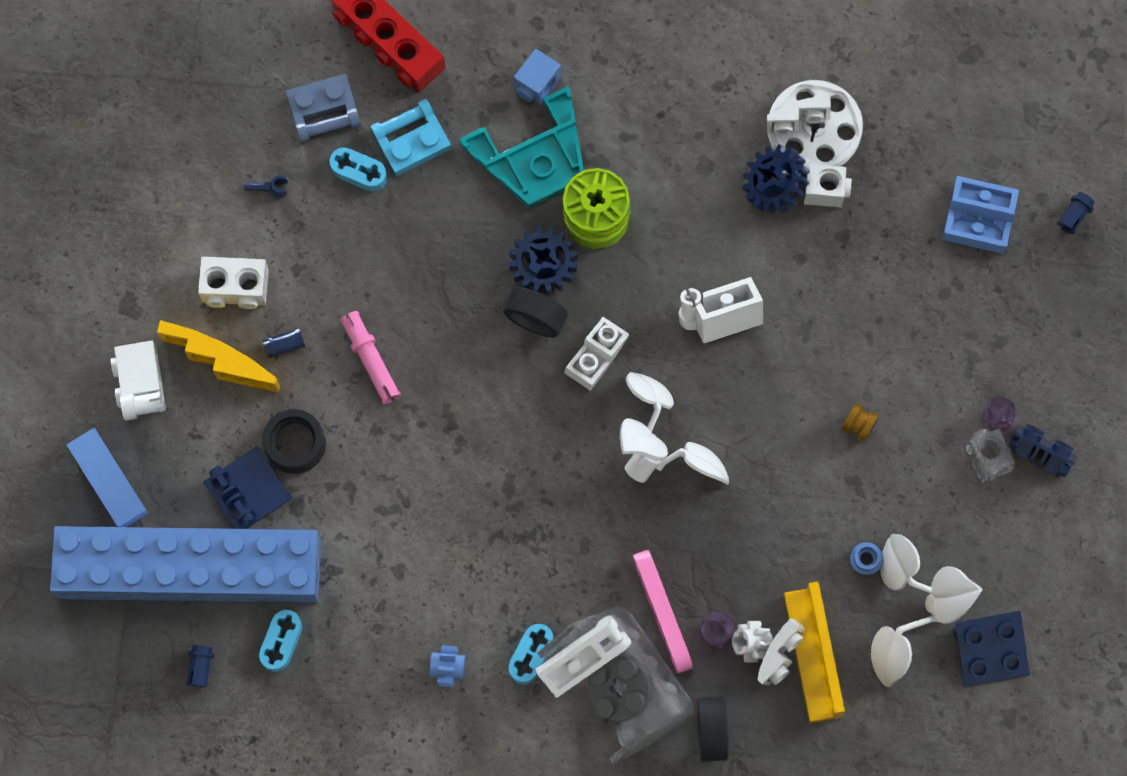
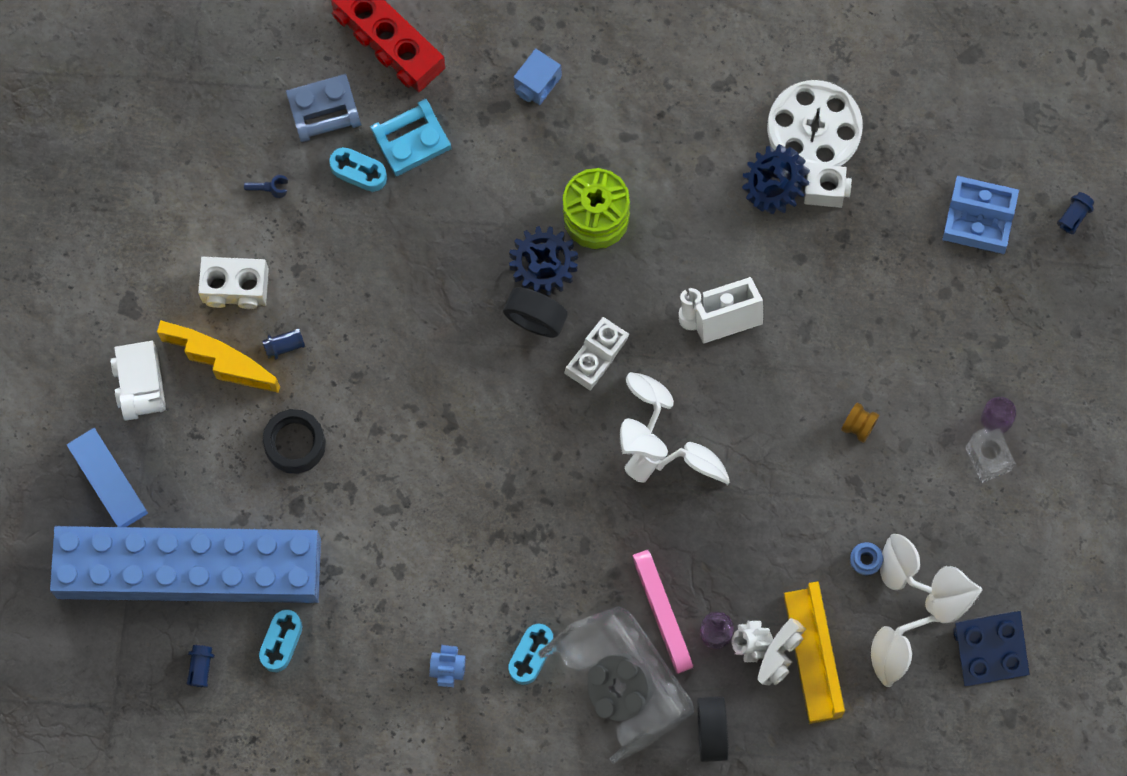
(247, 489): dark blue hinge -> none
(364, 345): bright pink pin -> none
(539, 165): teal wing -> none
(583, 657): white plate -> none
(786, 118): white slope -> none
(1033, 436): dark blue hinge -> none

